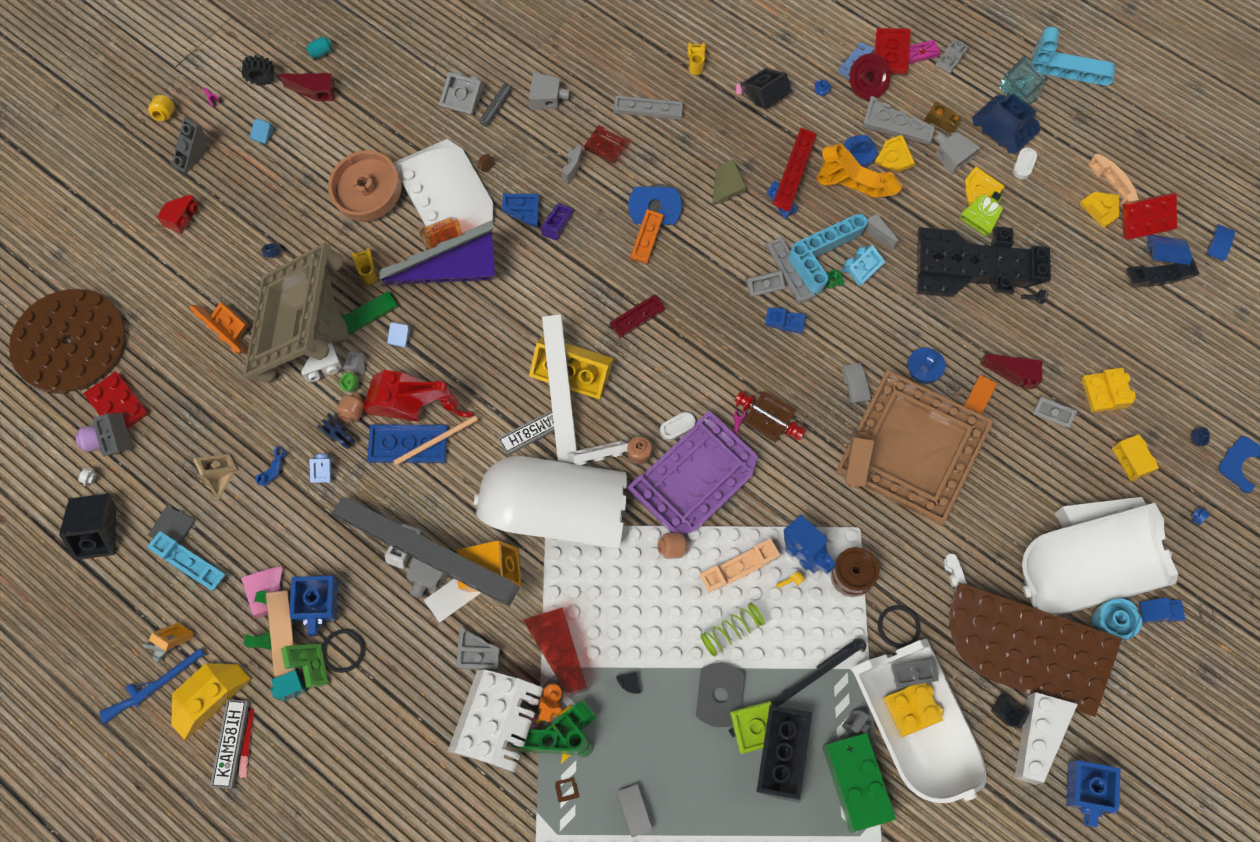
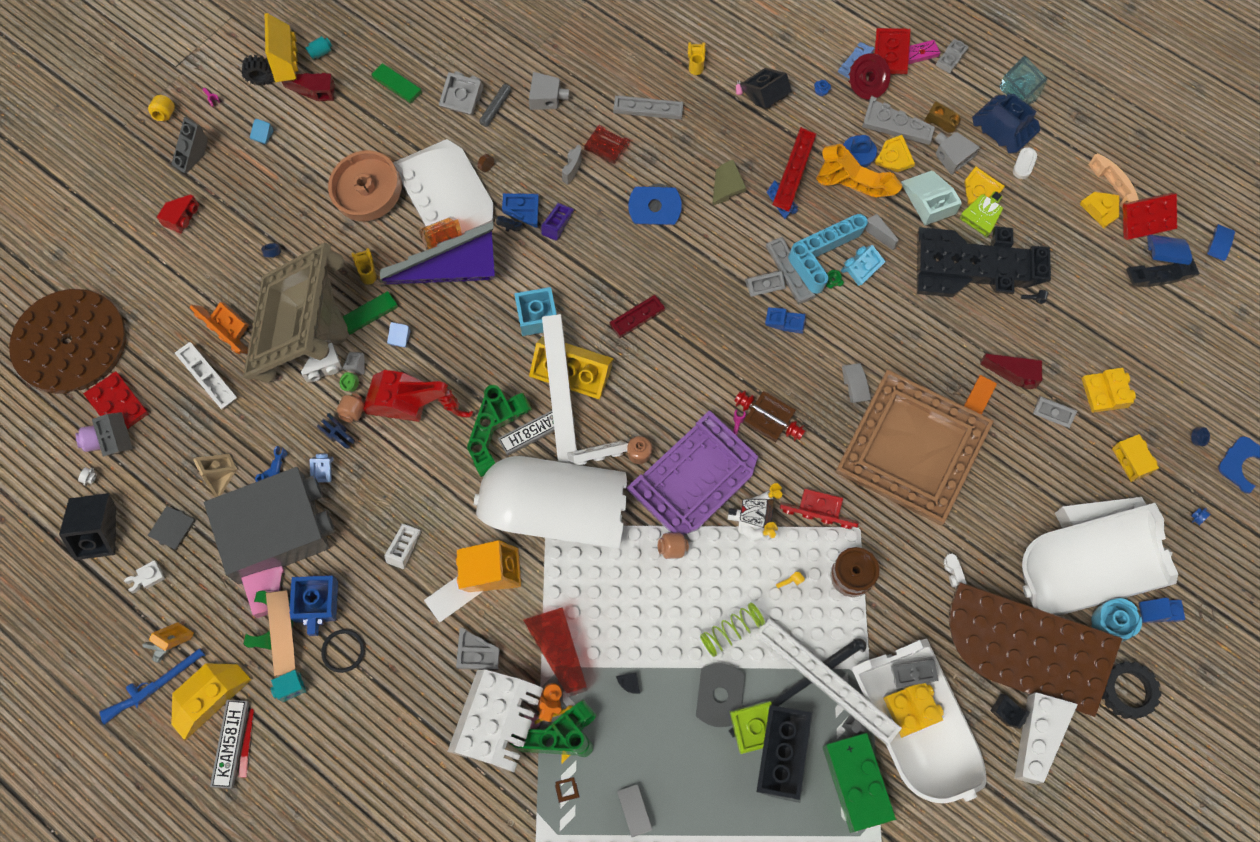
(147, 576): none -> white plate
(186, 561): medium azure slope -> none
(205, 375): none -> white slope
(269, 524): none -> dark grey brick
(280, 49): none -> yellow slope
(310, 659): bright green plate -> none
(393, 441): blue tile -> none
(396, 83): none -> green tile
(423, 578): light grey torso -> none
(426, 551): dark grey beam -> none
(435, 440): light nougat axle -> none
(500, 413): none -> green connector
(508, 223): none -> black piece
(532, 307): none -> medium azure brick
(646, 236): orange tile -> none
(677, 426): white tile -> none
(740, 566): light nougat slope -> none
(757, 515): none -> torso
(808, 546): blue hinge -> none
(821, 506): none -> red bracket
(829, 682): none -> white tile
(859, 458): medium nougat slope -> none
(918, 628): black tyre -> none
(926, 365): blue tile -> none
(931, 197): none -> light aqua slope
(1067, 65): medium azure beam -> none
(1081, 795): blue hinge -> none
(1150, 684): none -> black tyre

